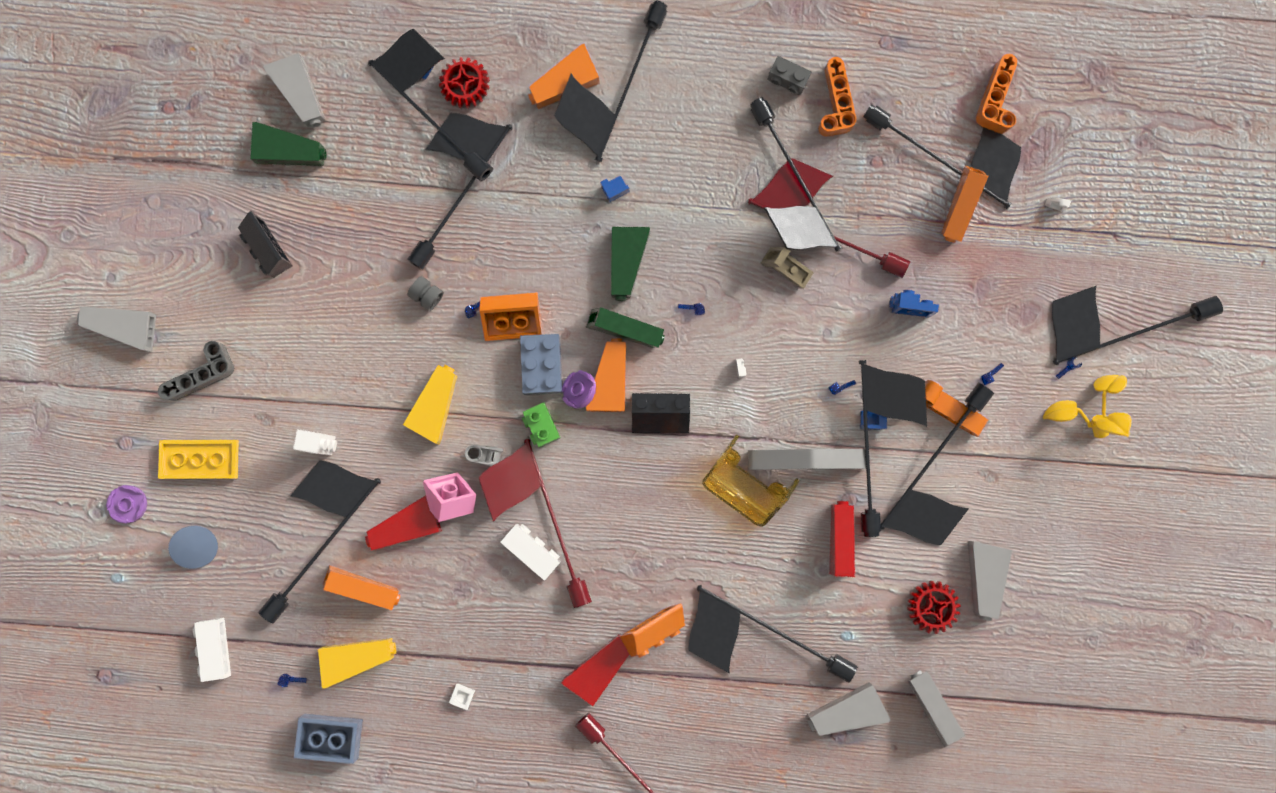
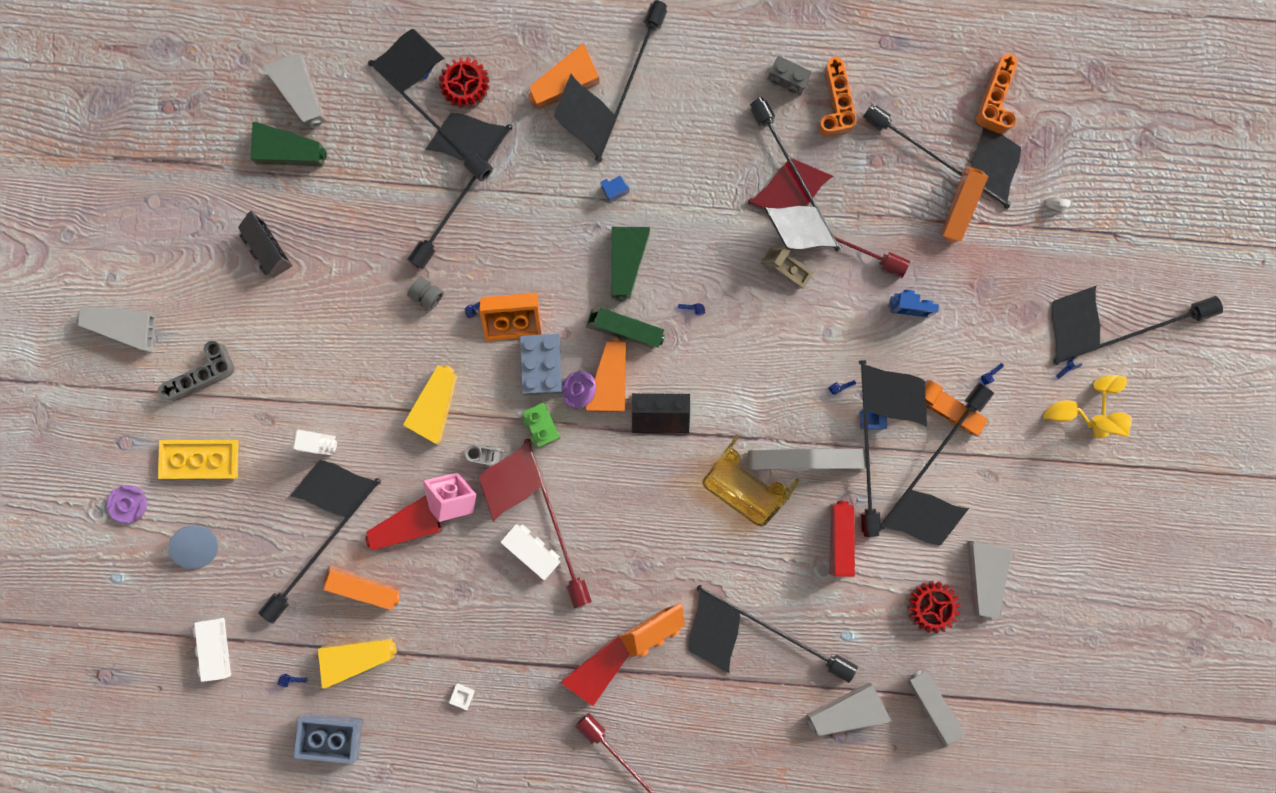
(741, 370): white tile -> none

